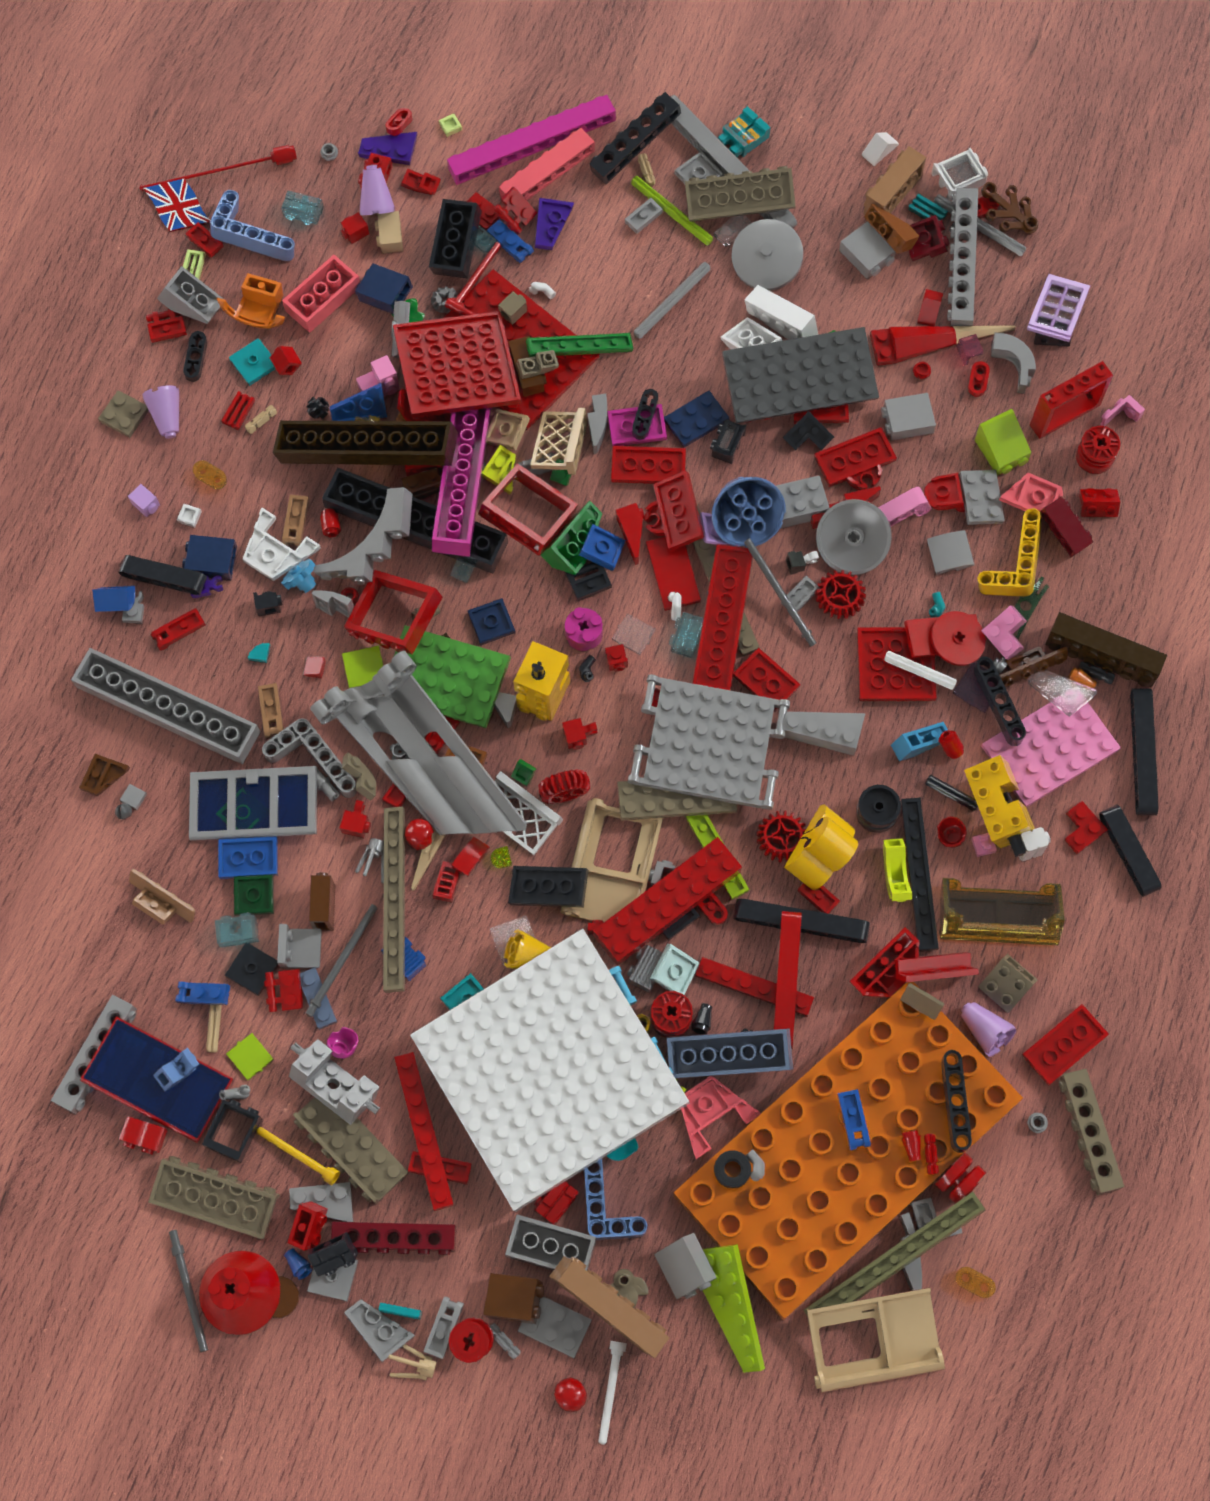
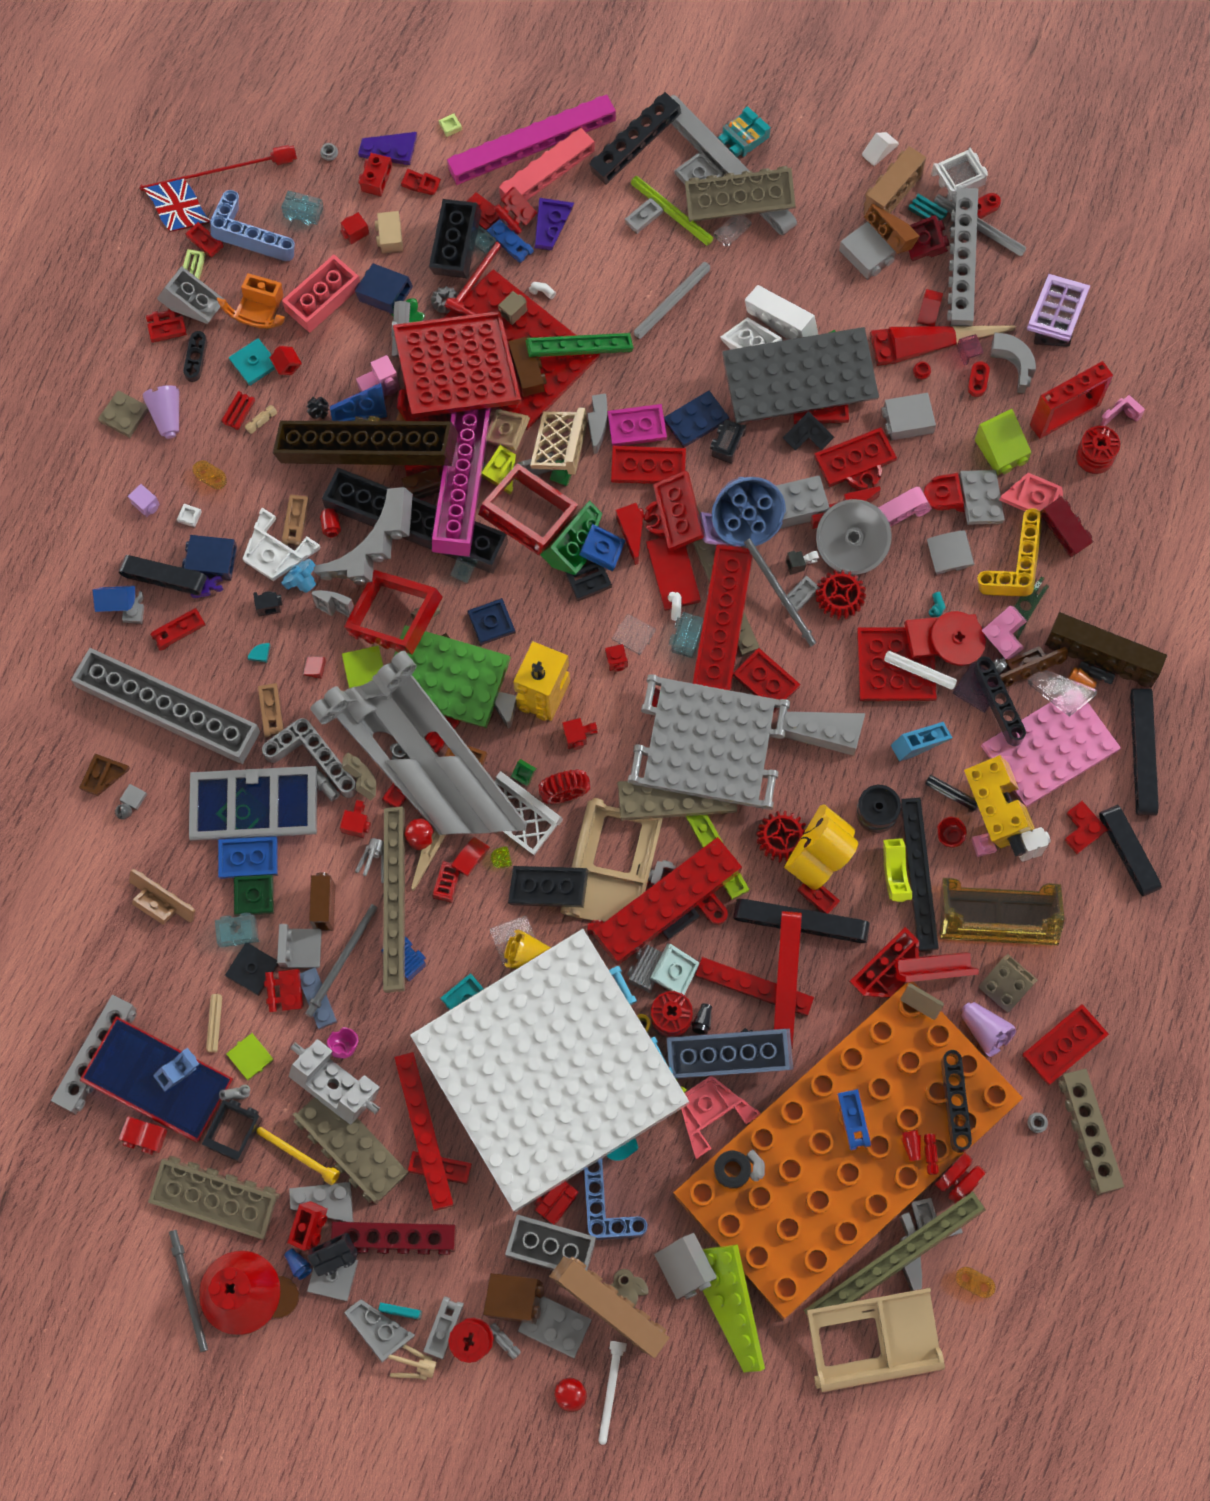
(203, 993): blue plate -> none
(351, 591): red plate -> none
(375, 192): lavender cone -> none
(398, 121): red plate -> none
(537, 365): dark tan slope -> none
(585, 669): black arm -> none
(591, 623): dark pink brick -> none
(644, 407): black beam -> none
(646, 169): tan axle -> none
(767, 254): light grey dish -> none
(951, 744): red brick -> none
(1011, 209): reddish brown plant -> none
(1099, 502): red bracket -> none

